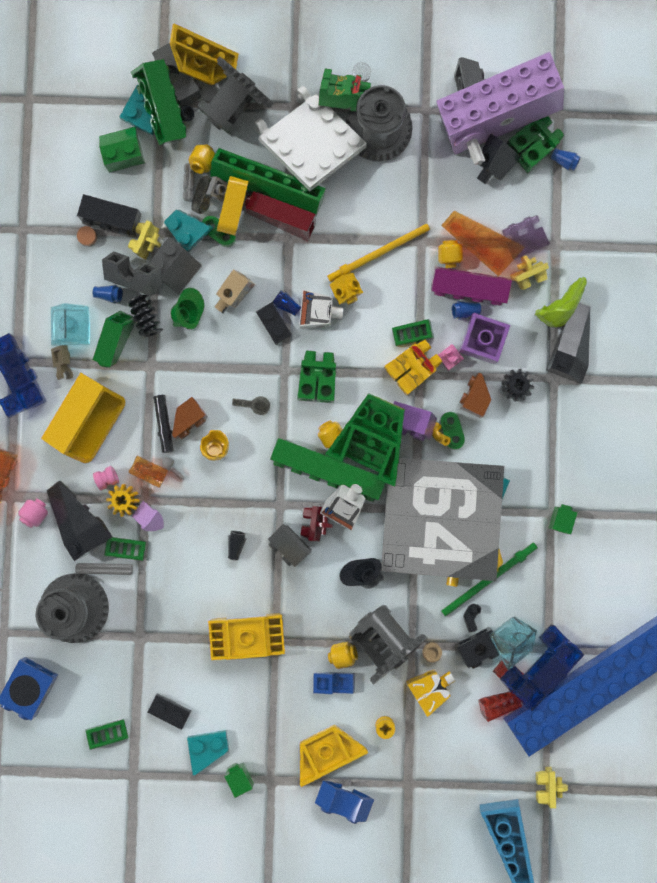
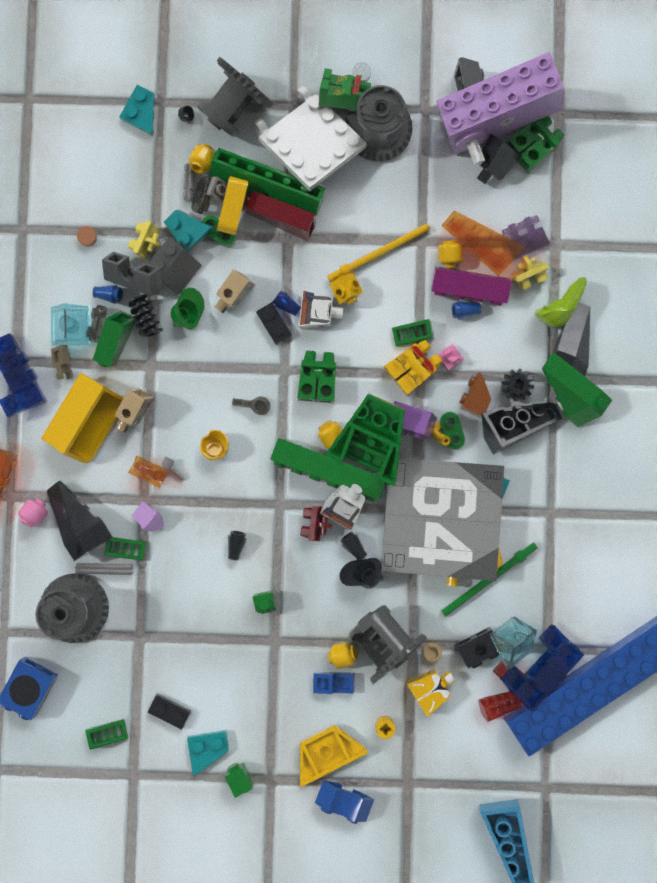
(98, 318): none -> clear smoke plate
(105, 478): bright pink wheel -> none
(108, 215): black brick -> none
(121, 149): green slope -> none
(122, 492): yellow gear -> none
(137, 403): none -> tan torso
(160, 101): green wedge -> none
(165, 432): black pin -> none
(185, 87): dark grey arch -> none
(186, 417): dark orange slope -> none
(198, 55): yellow wedge -> none
(246, 637): yellow plate -> none
(264, 602): none -> green brick
(289, 545): dark grey slope -> none
(353, 545): none -> black cone
(469, 616): black arm -> none
(484, 338): medium lavender brick -> none
(511, 425): none -> black wedge
(552, 785): light yellow hips -> none
(563, 519): green brick -> none
(566, 159): blue cone -> none
(576, 393): none -> green wedge

